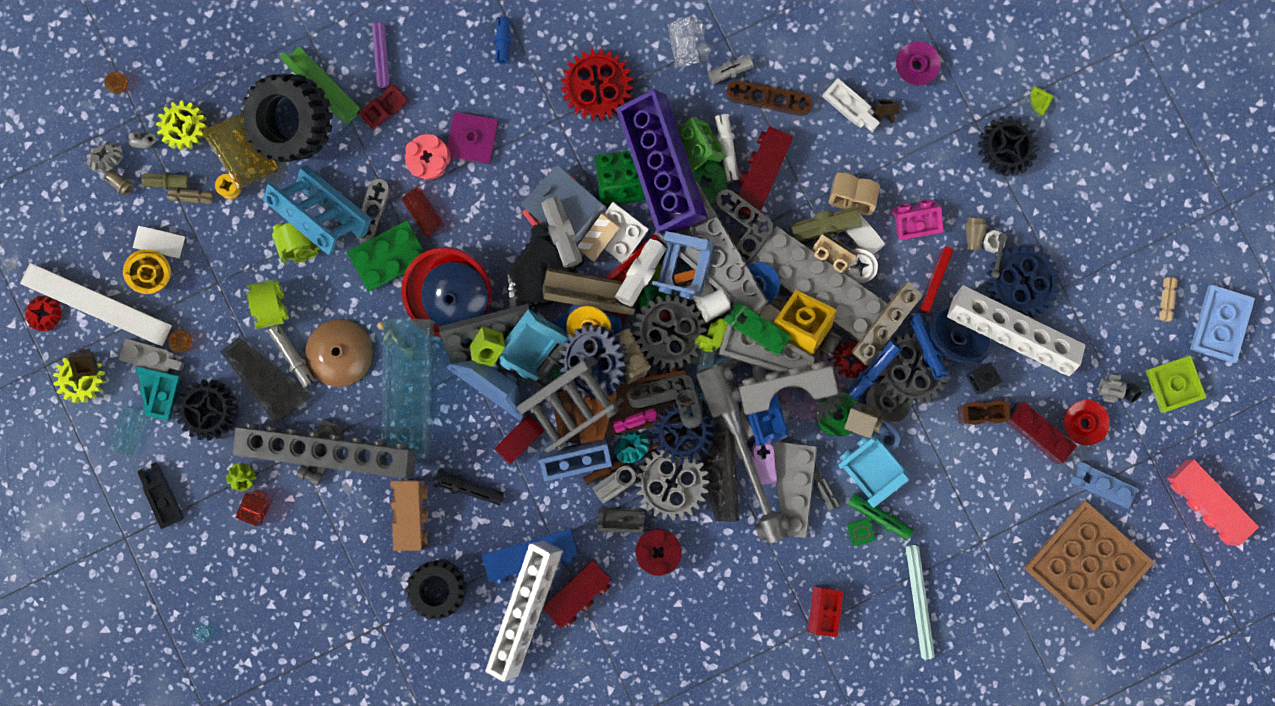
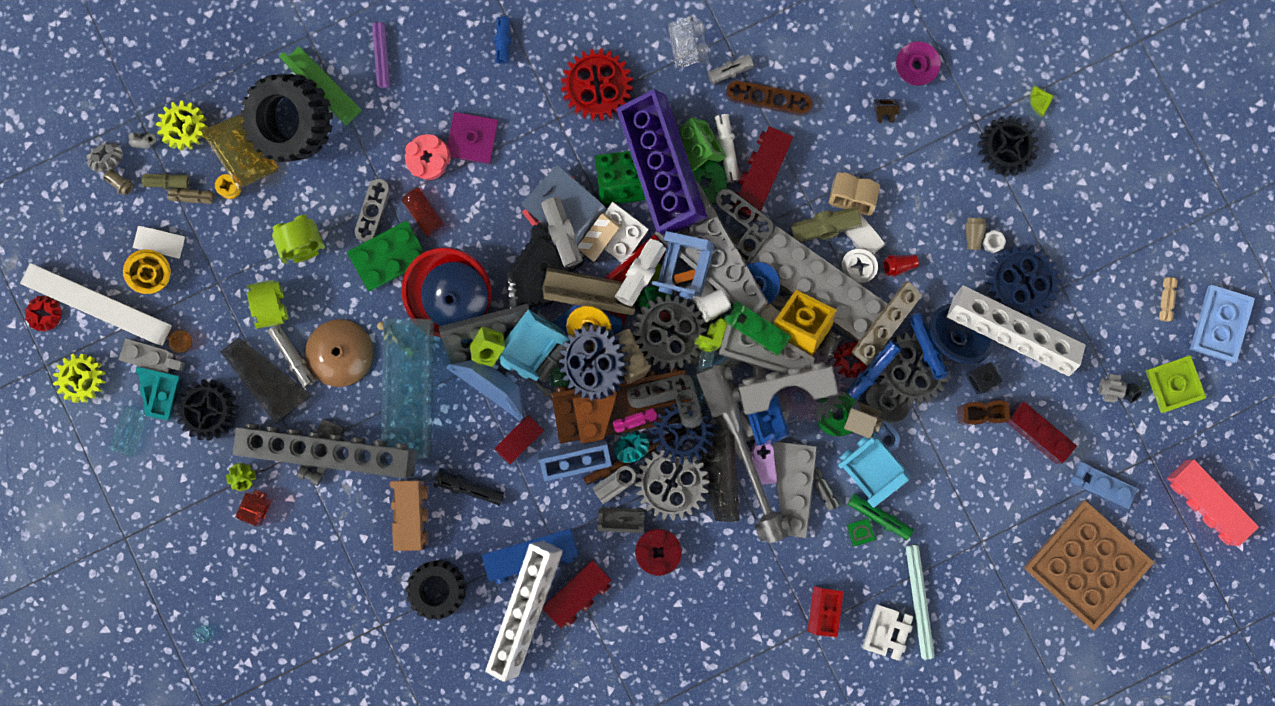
(83, 363): dark brown tile -> none
(116, 82): clear orange plate -> none
(160, 497): black hinge -> none
(328, 198): dark azure fence -> none
(383, 107): dark red slope -> none
(567, 383): dark grey fence -> none
(834, 252): tan hips -> none
(851, 105): white hinge -> none
(881, 630): none -> white plate
(899, 264): none -> red cone
(918, 219): dark pink bracket -> none
(935, 279): red tile -> none
(1001, 238): dark grey hinge -> none
(1097, 422): red dish -> none

